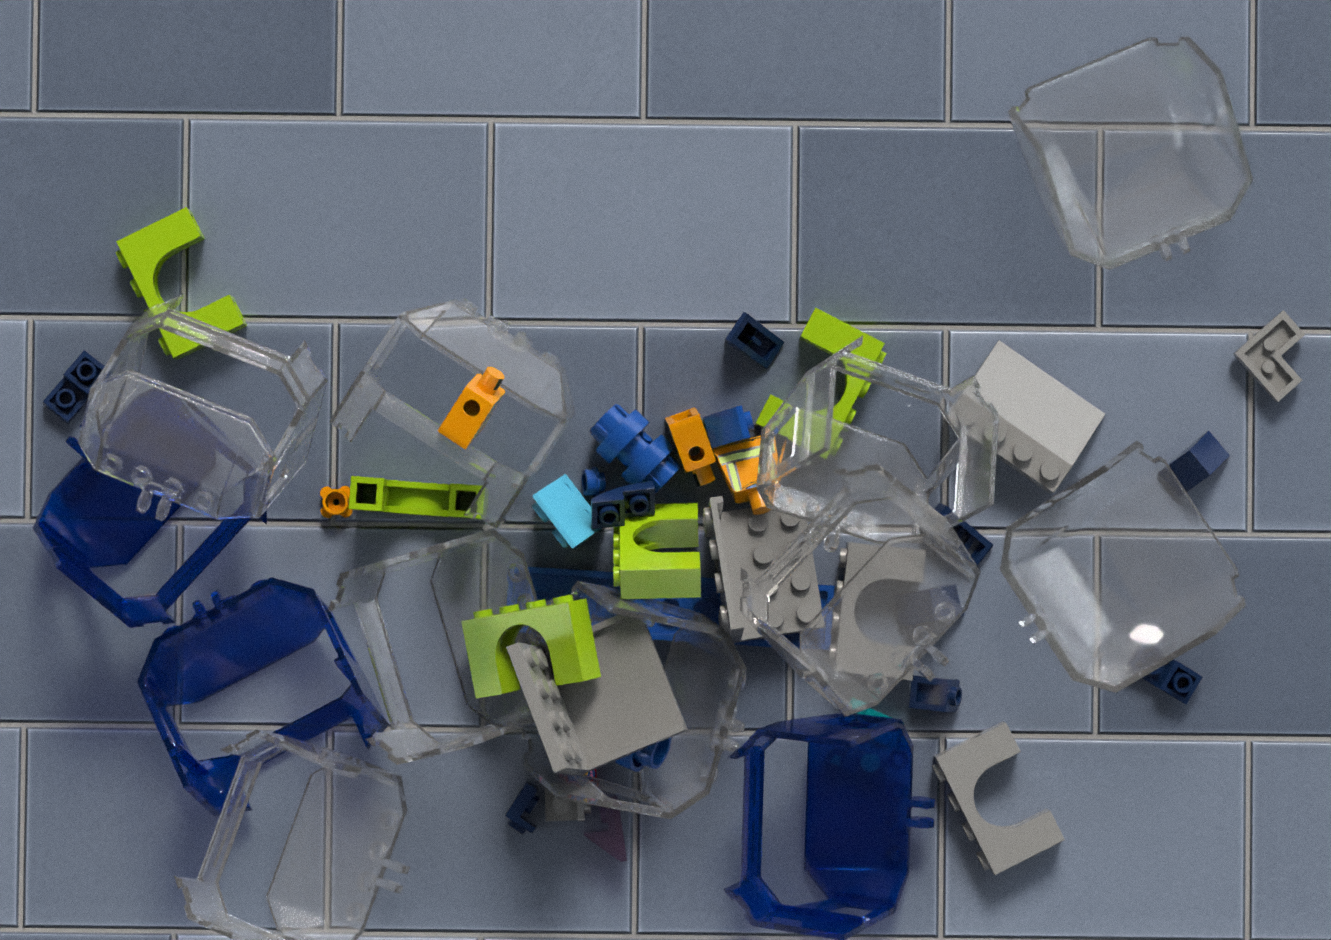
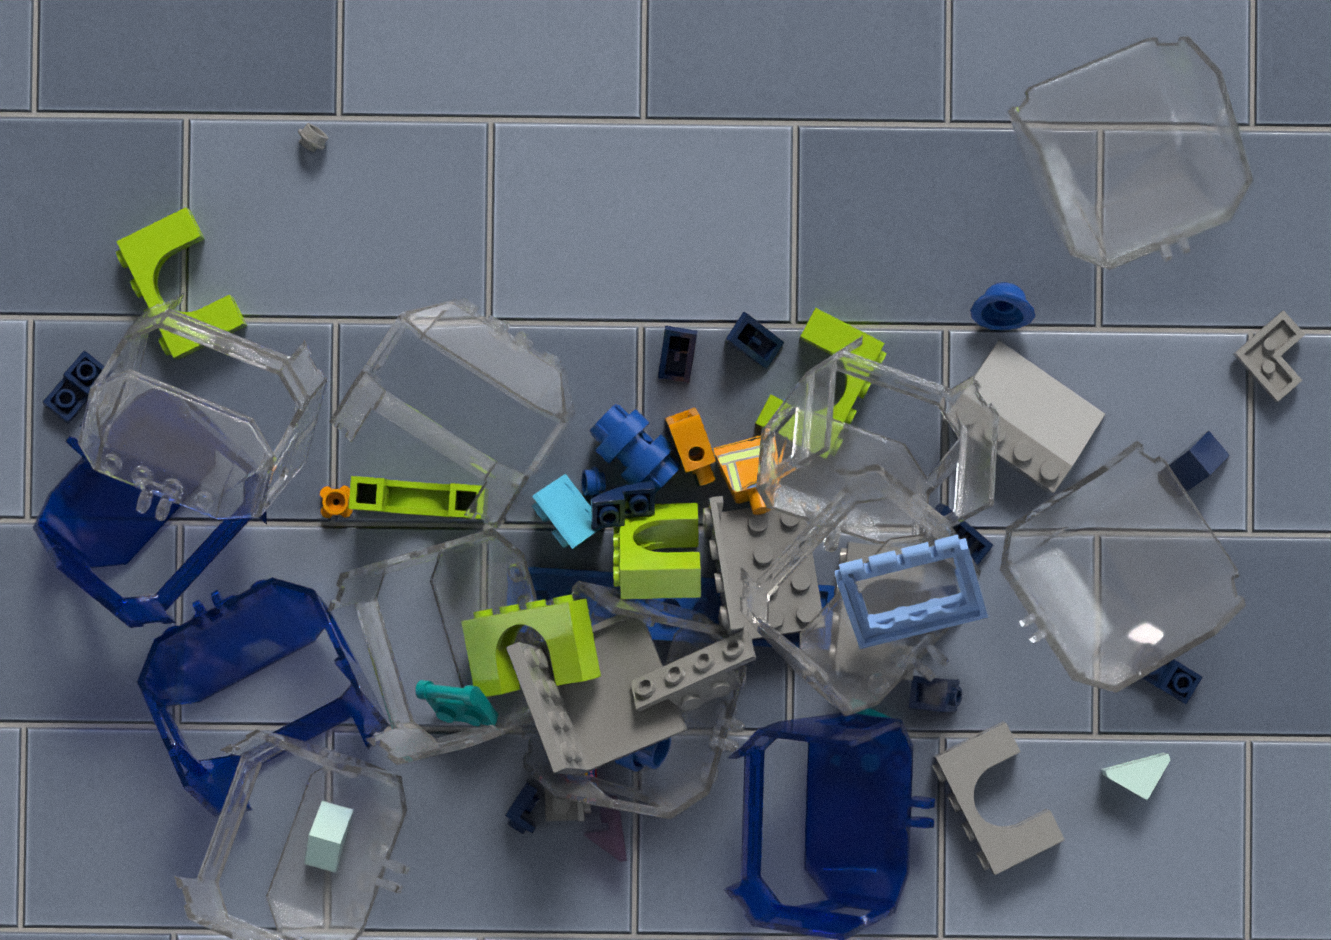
(312, 137): none -> light grey plate
(328, 836): none -> light aqua slope
(458, 703): none -> teal plate
(473, 408): light orange torso -> none
(677, 354): none -> dark blue slope
(696, 676): none -> light grey bracket
(728, 426): blue slope -> none
(917, 618): none -> light blue hinge
(1002, 308): none -> blue hat
(1139, 775): none -> light aqua slope

